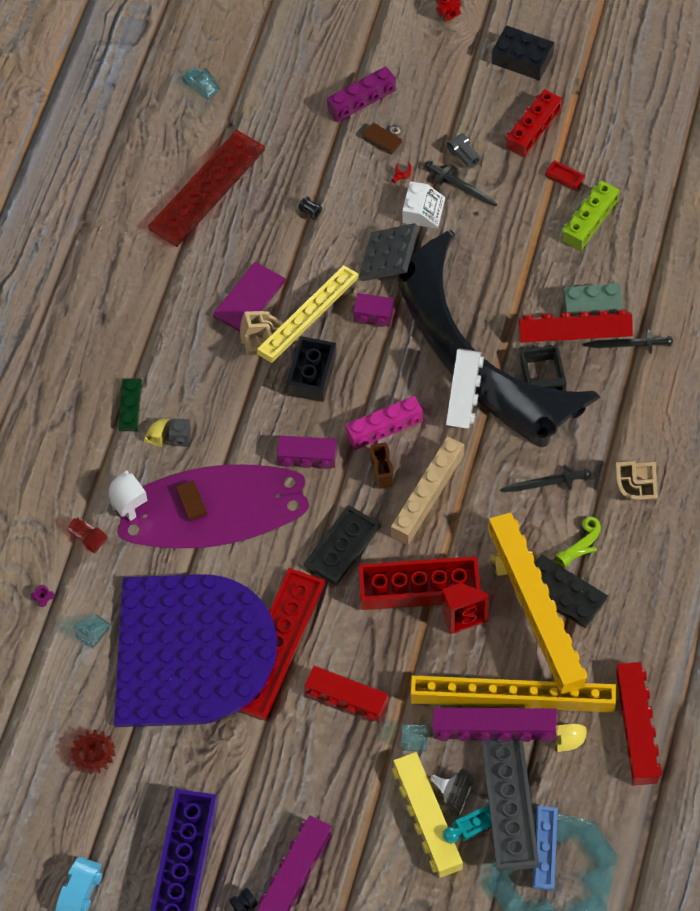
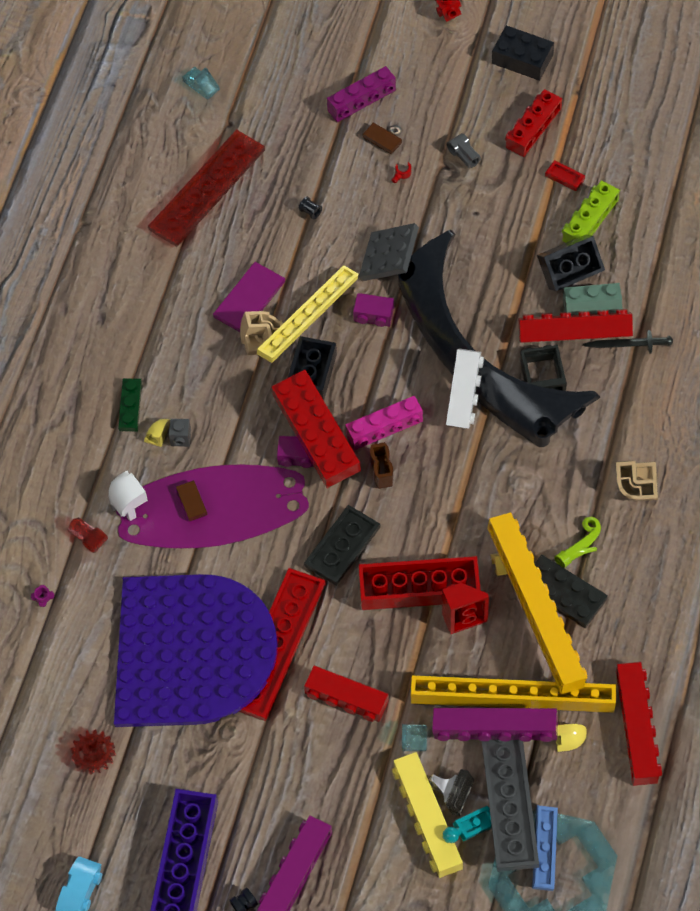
(91, 630): clear light blue slope -> none
(316, 428): none -> red brick
(423, 205): white slope -> none
(427, 490): tan brick -> none
(444, 174): pearl dark grey sword -> none
(566, 477): pearl dark grey sword -> none
(571, 262): none -> black brick

